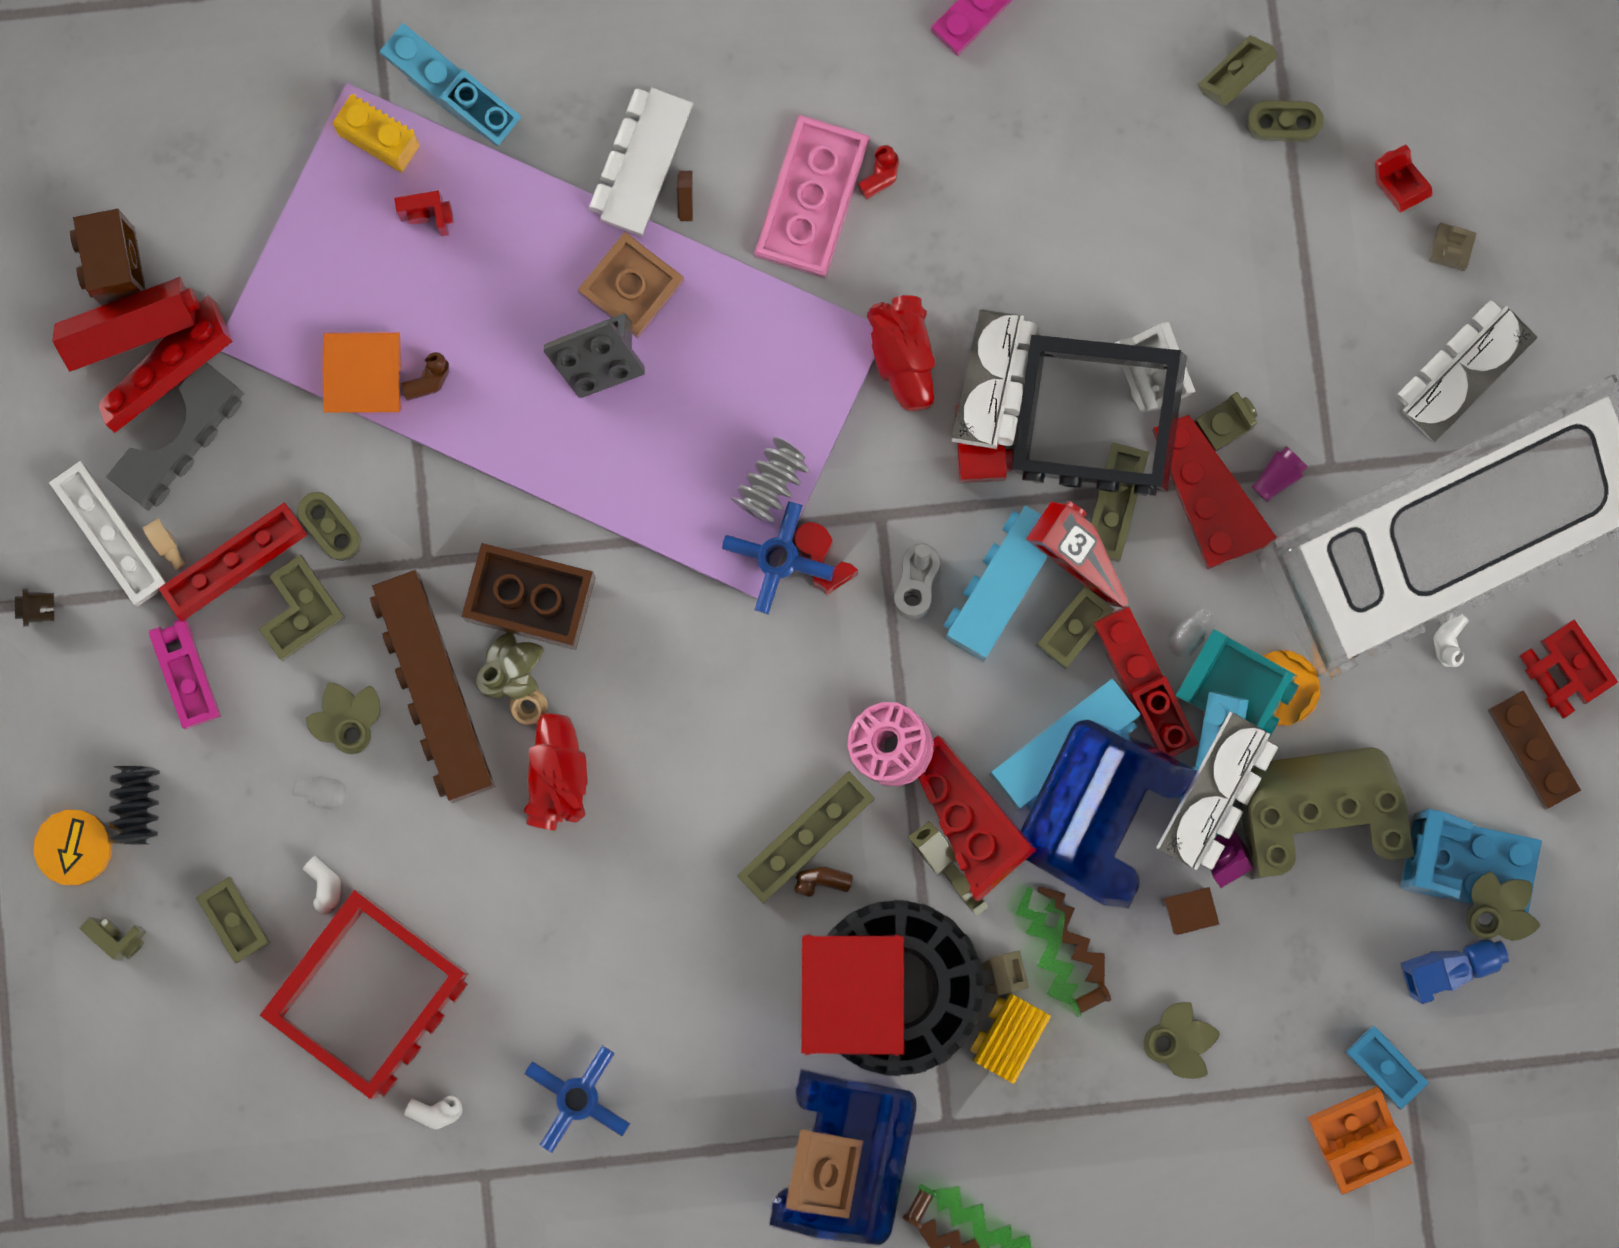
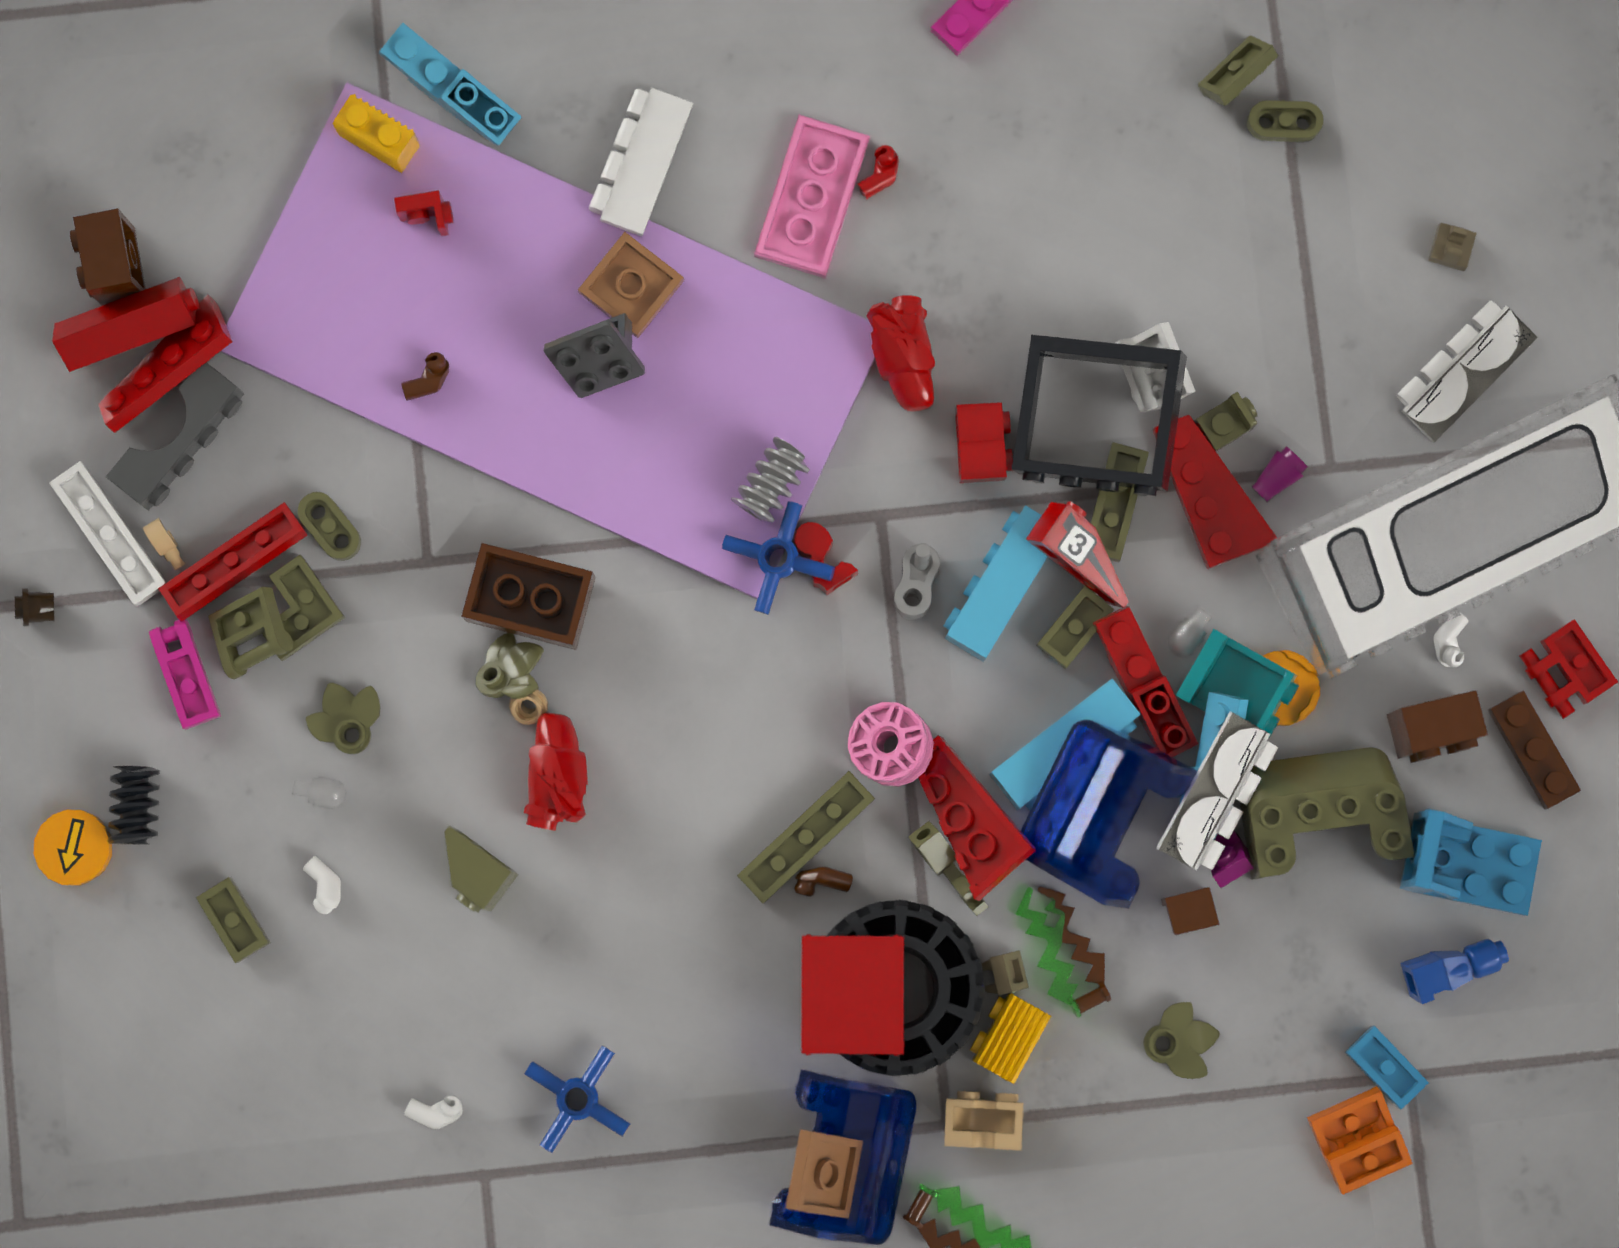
(106, 934): olive bracket -> none
(244, 621): none -> olive plate
(316, 956): red window -> none
(361, 372): orange slope -> none
(433, 687): reddish brown brick -> none
(476, 872): none -> olive slope
(685, 195): reddish brown tile -> none
(984, 1122): none -> tan cylinder
(994, 380): white windscreen -> none
(1401, 179): red bracket -> none
(1437, 724): none -> reddish brown brick
(1506, 905): olive plate -> none

